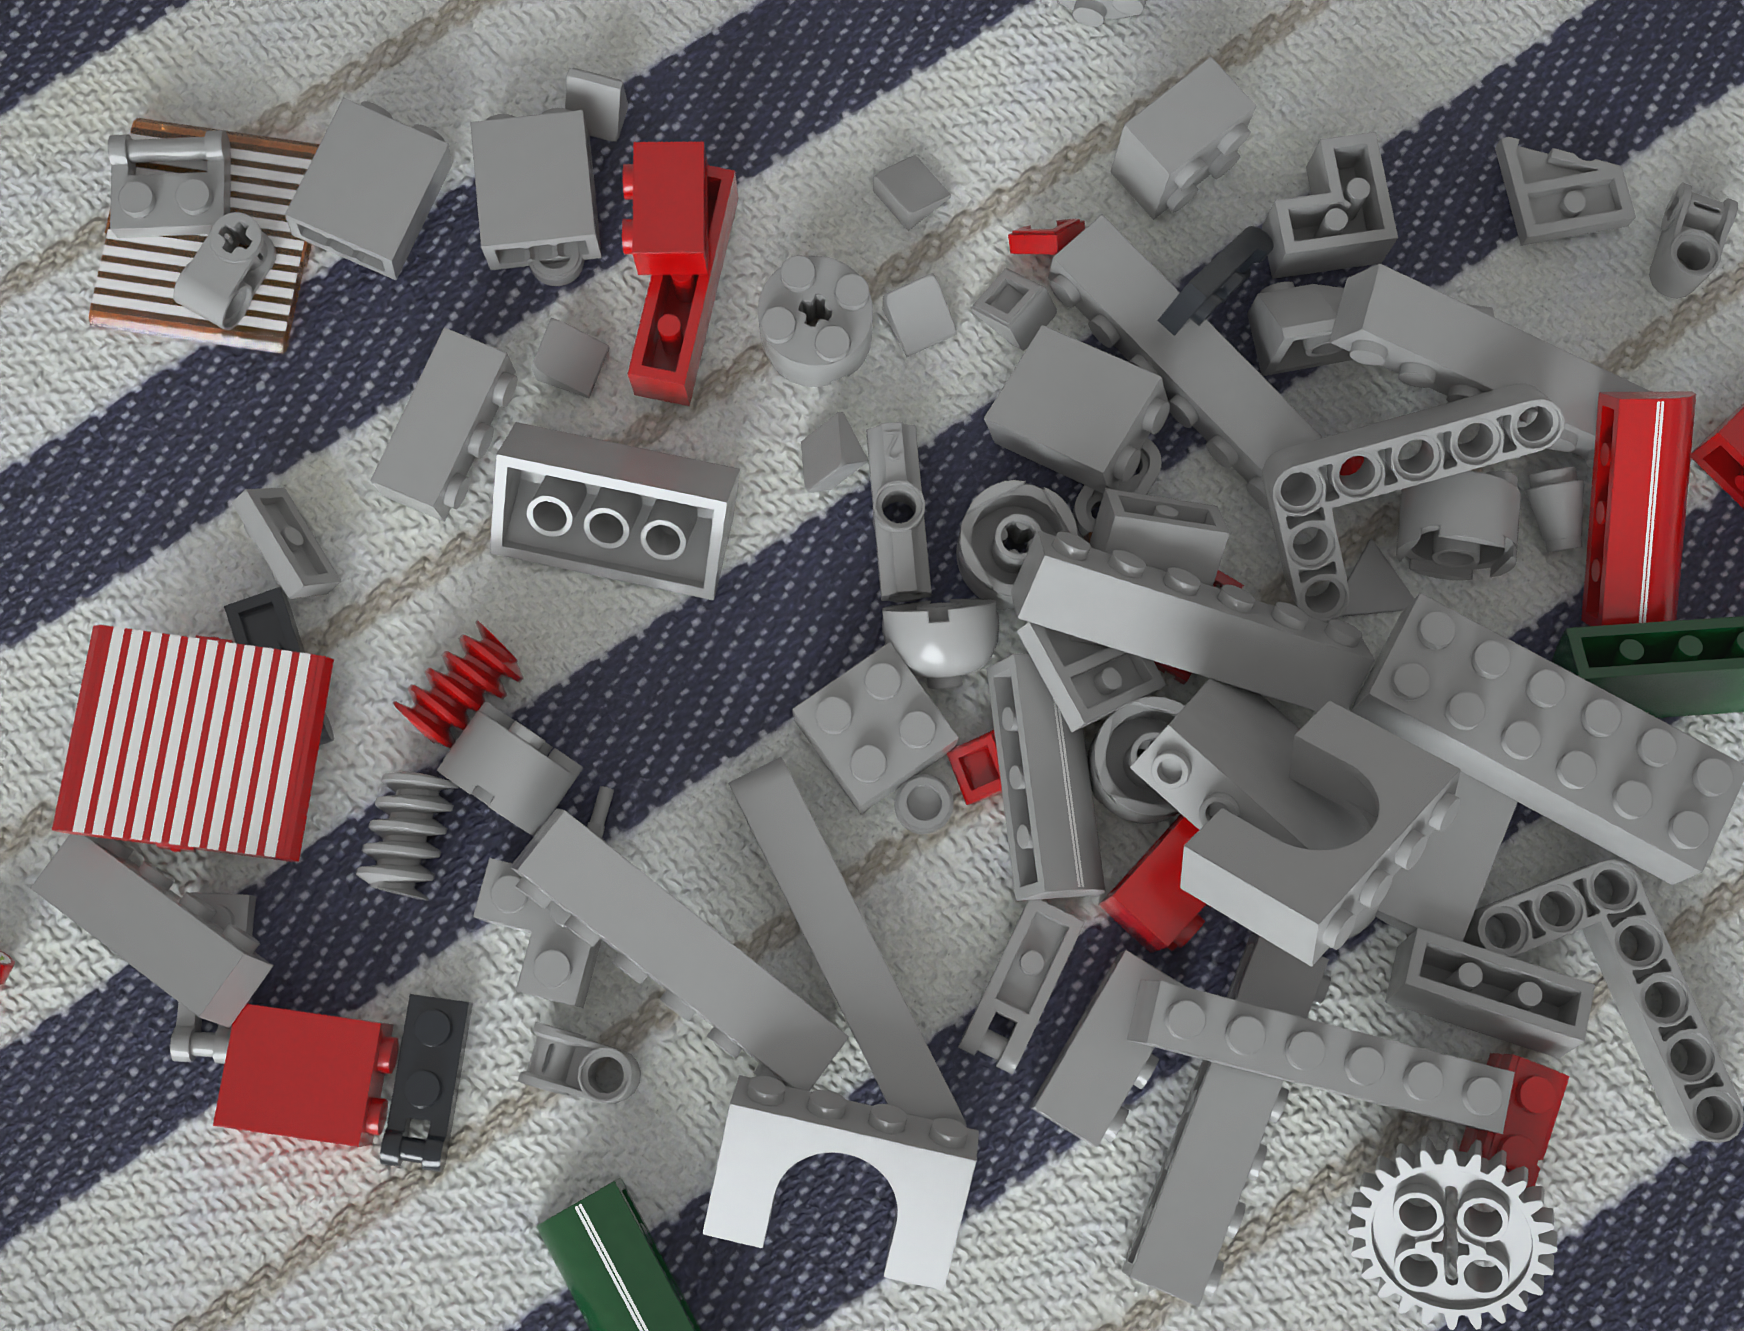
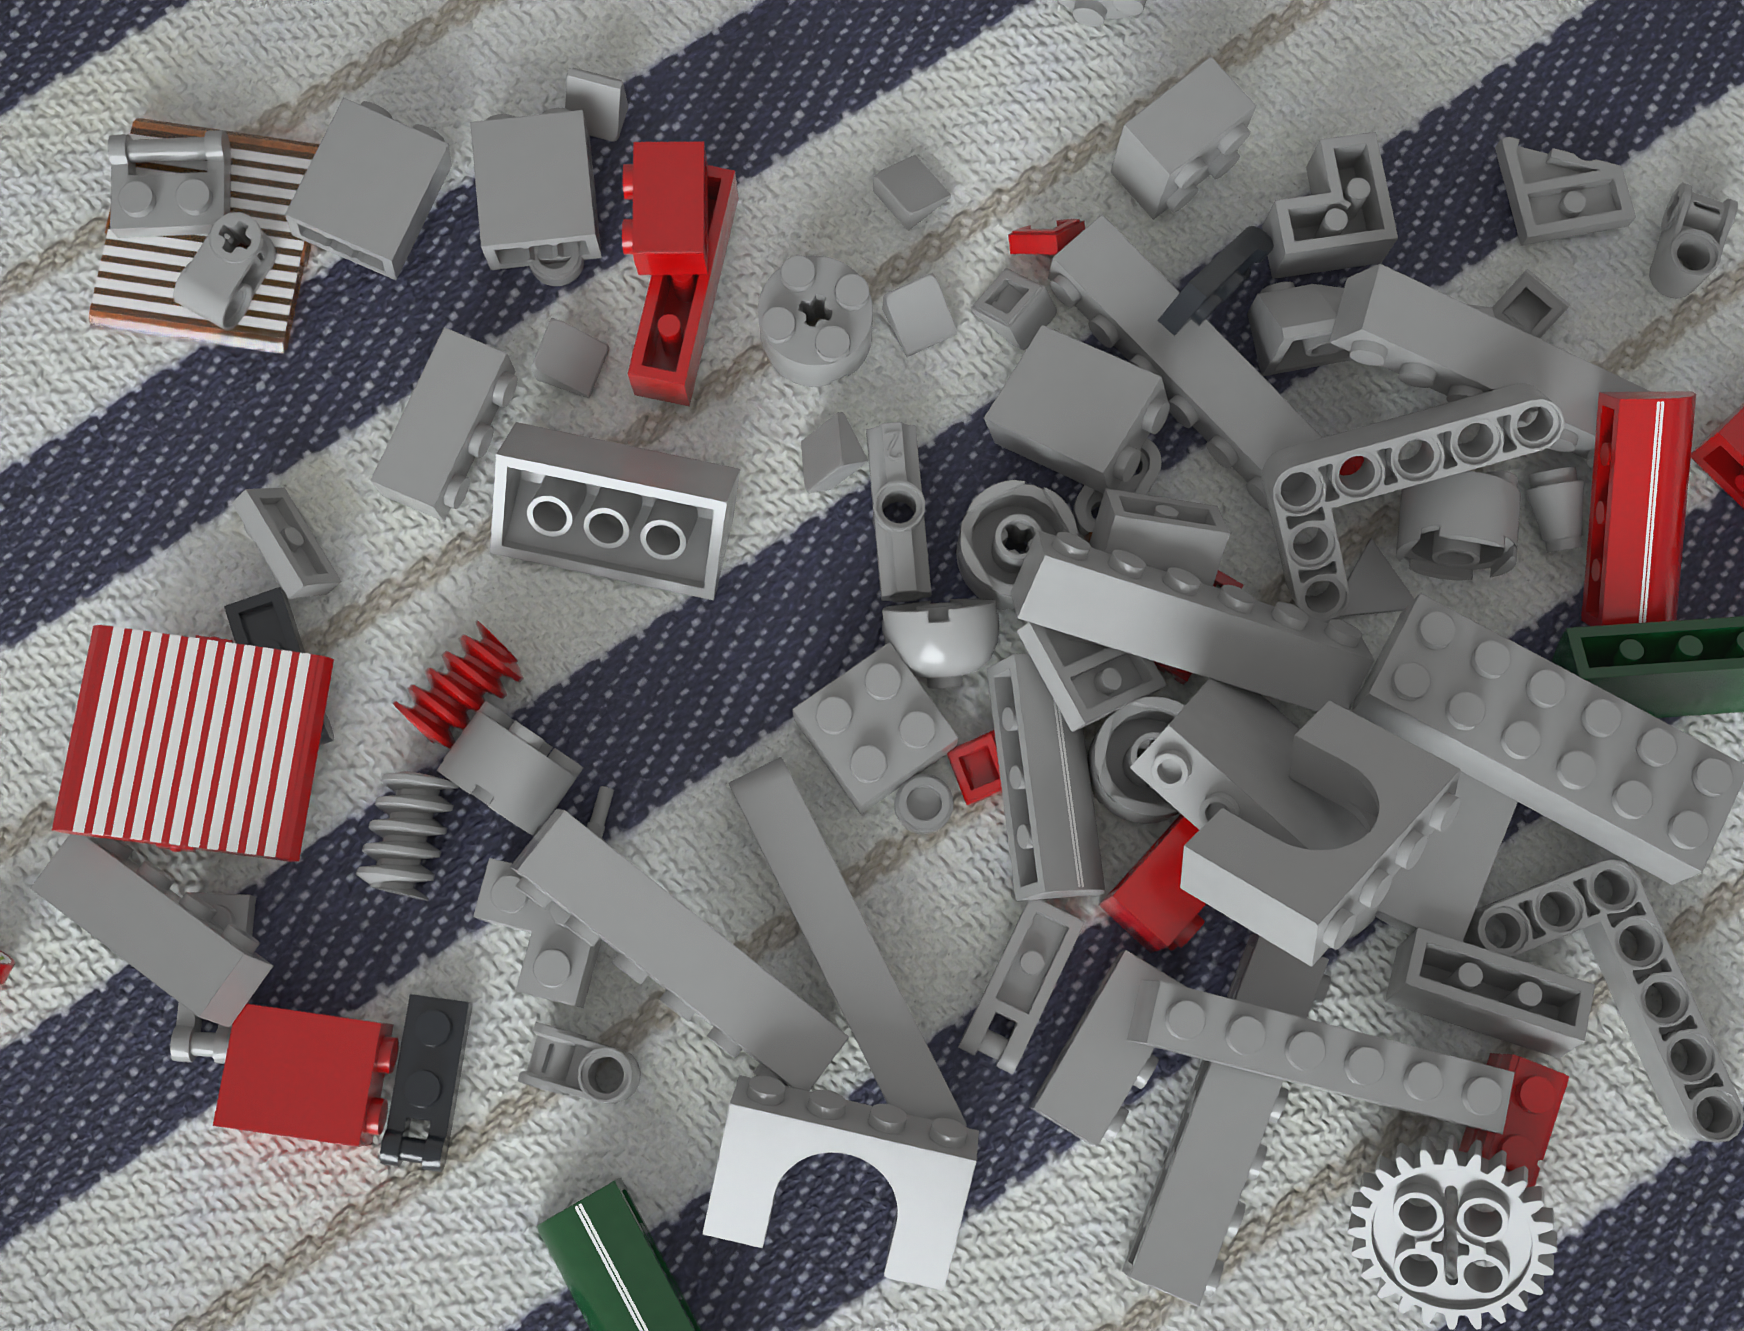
(1530, 305): none -> light grey slope

